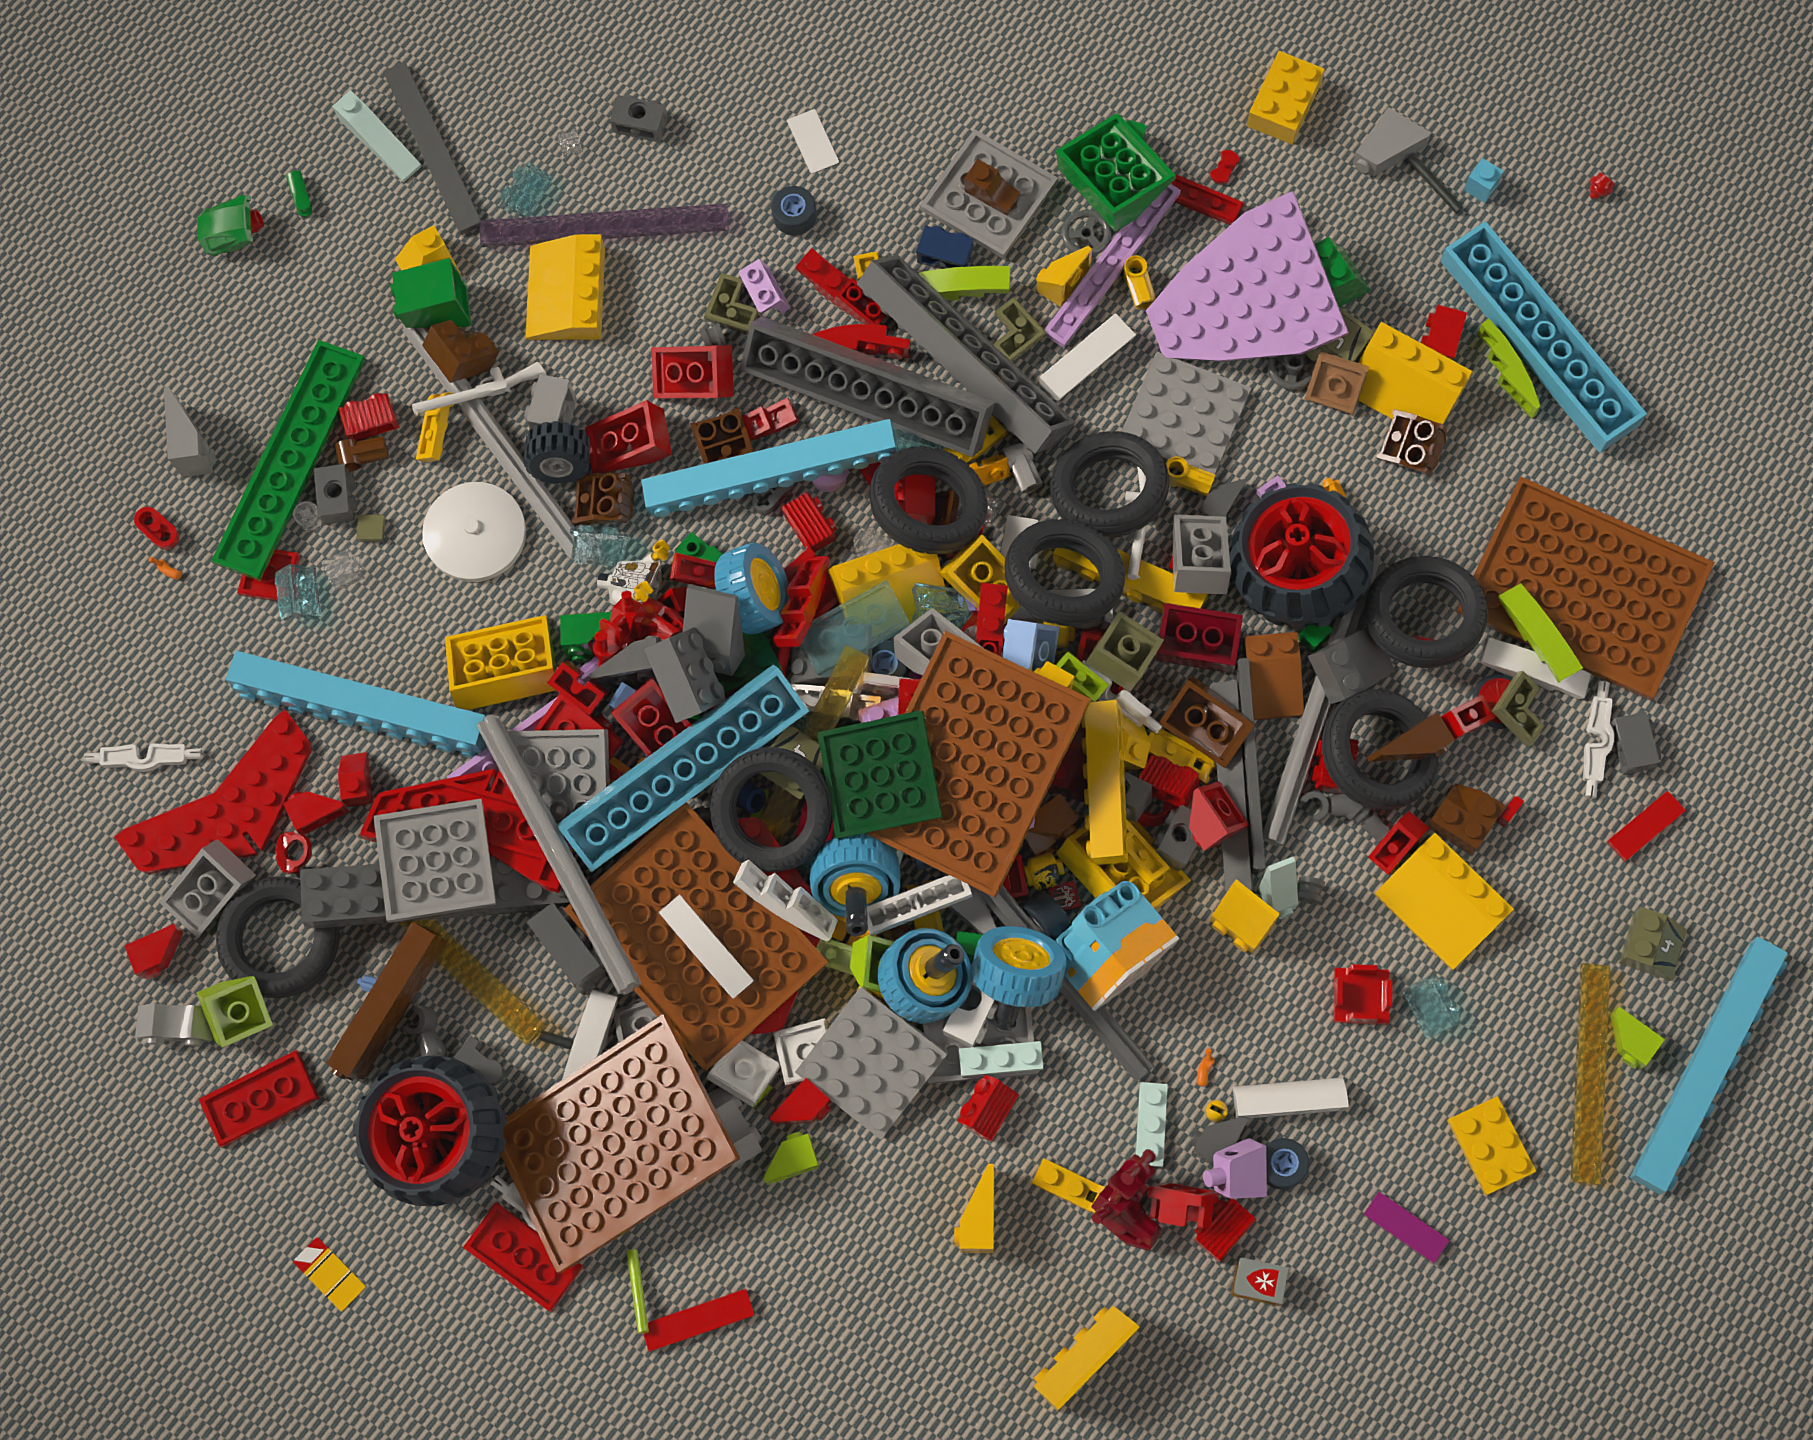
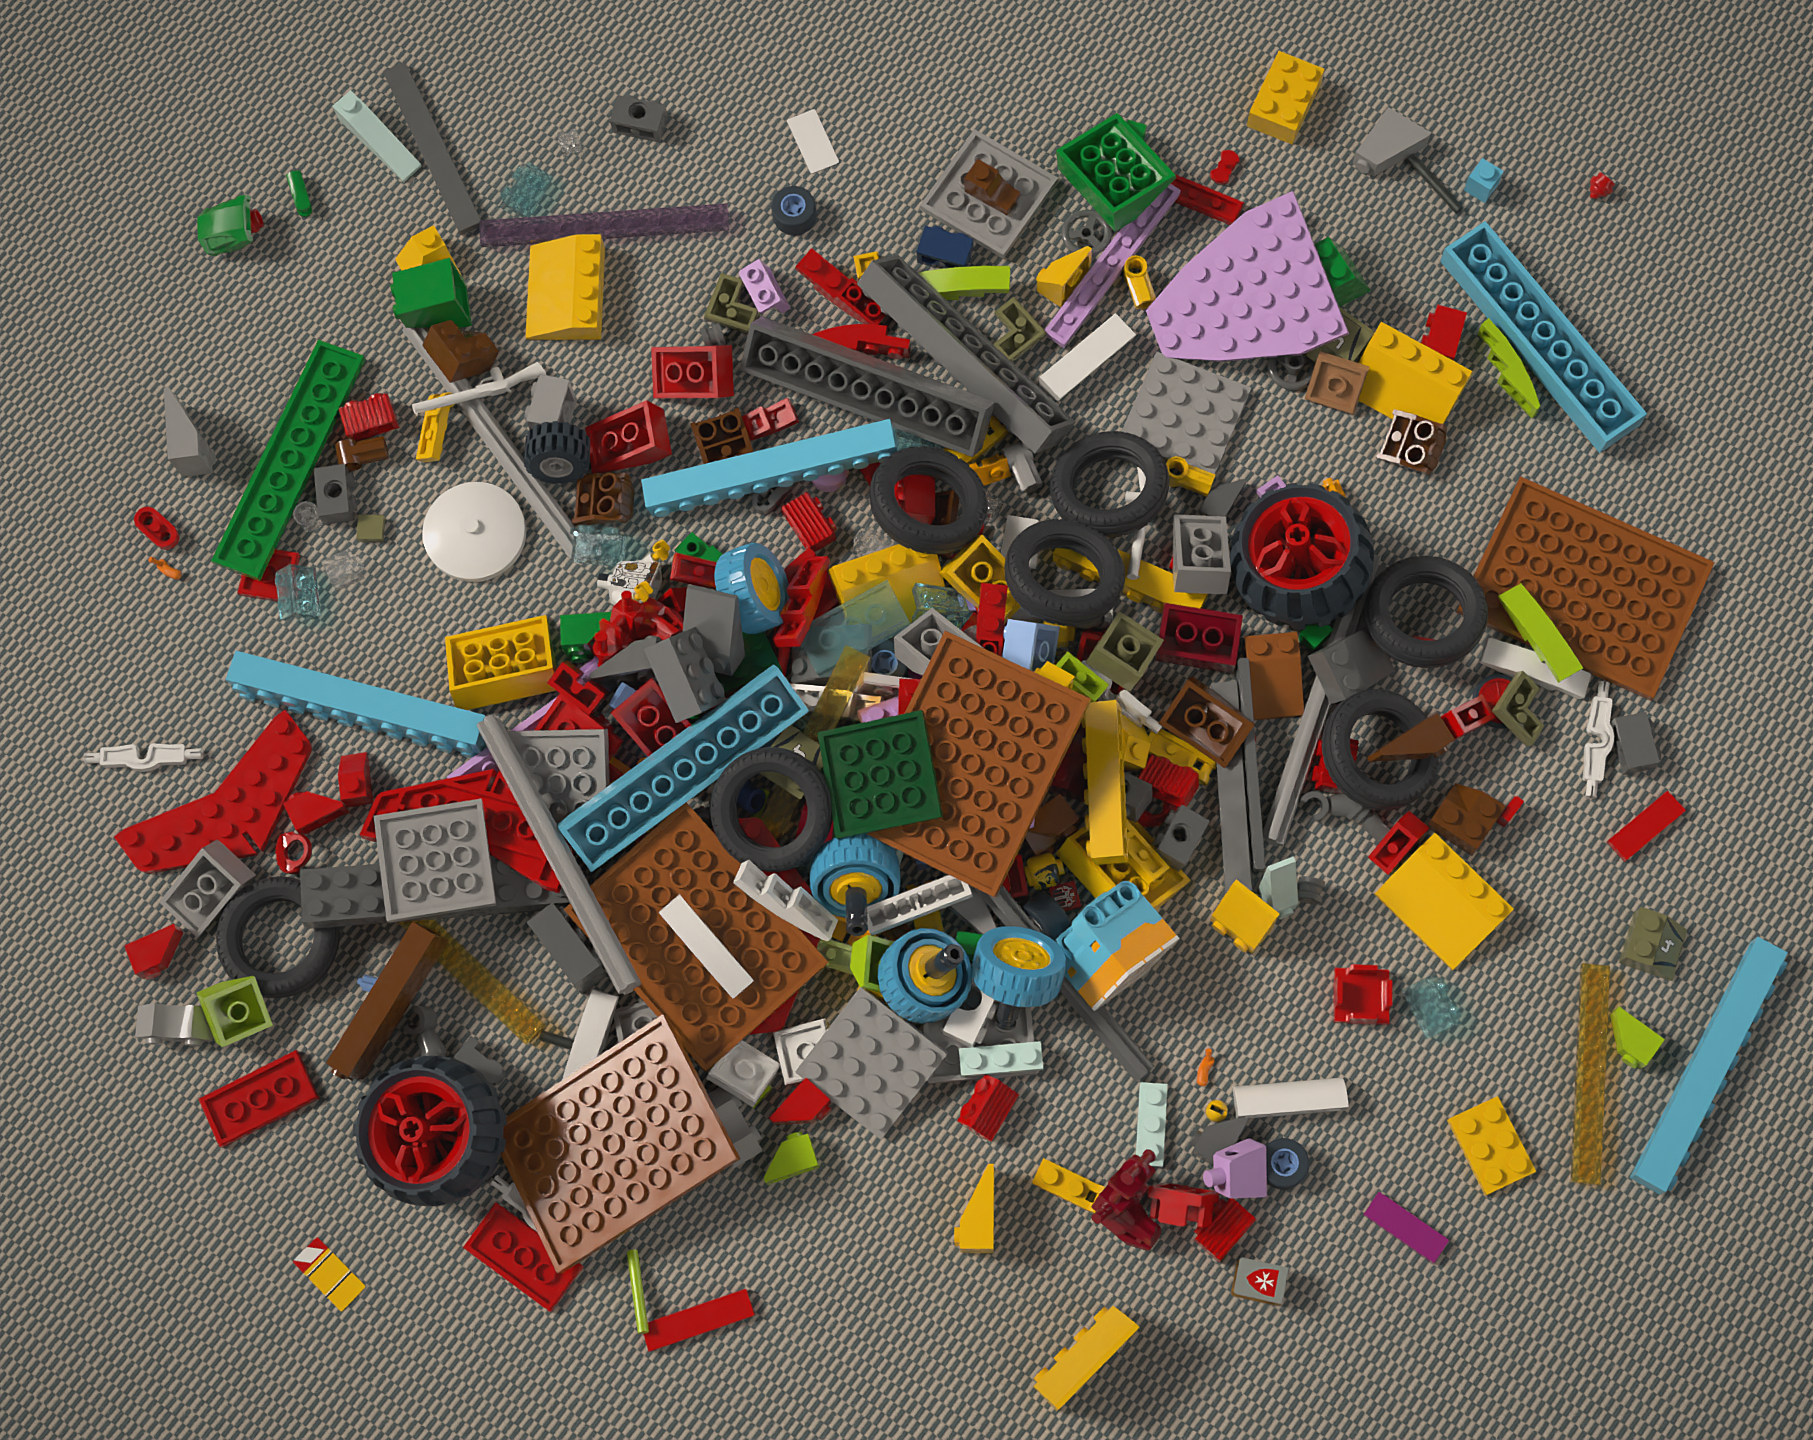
(1214, 816): red slope -> none

